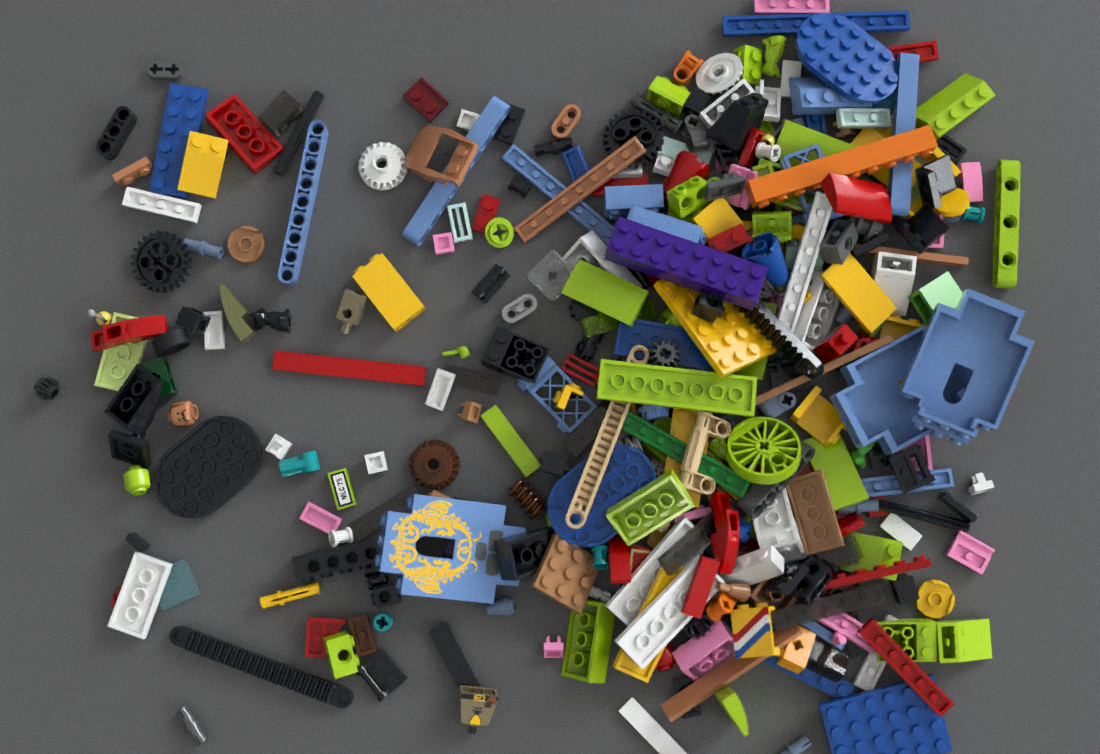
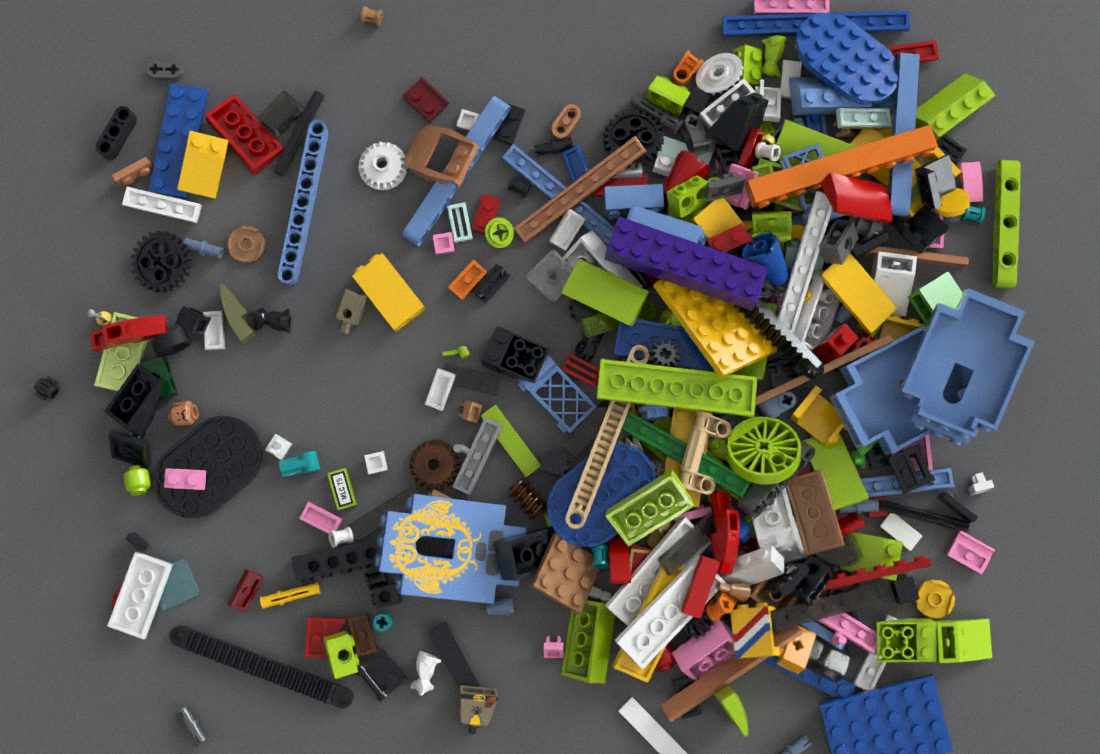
(185, 479): none -> bright pink plate
(245, 590): none -> dark red plate
(349, 368): red tile -> none
(371, 16): none -> medium nougat bush
(425, 668): none -> white animal
(467, 280): none -> orange plate
(476, 455): none -> light grey plate
(518, 307): light grey plate -> none
(561, 397): yellow bracket -> none
(567, 229): none -> white tile
(708, 306): black brick -> none
(905, 667): red tile -> none

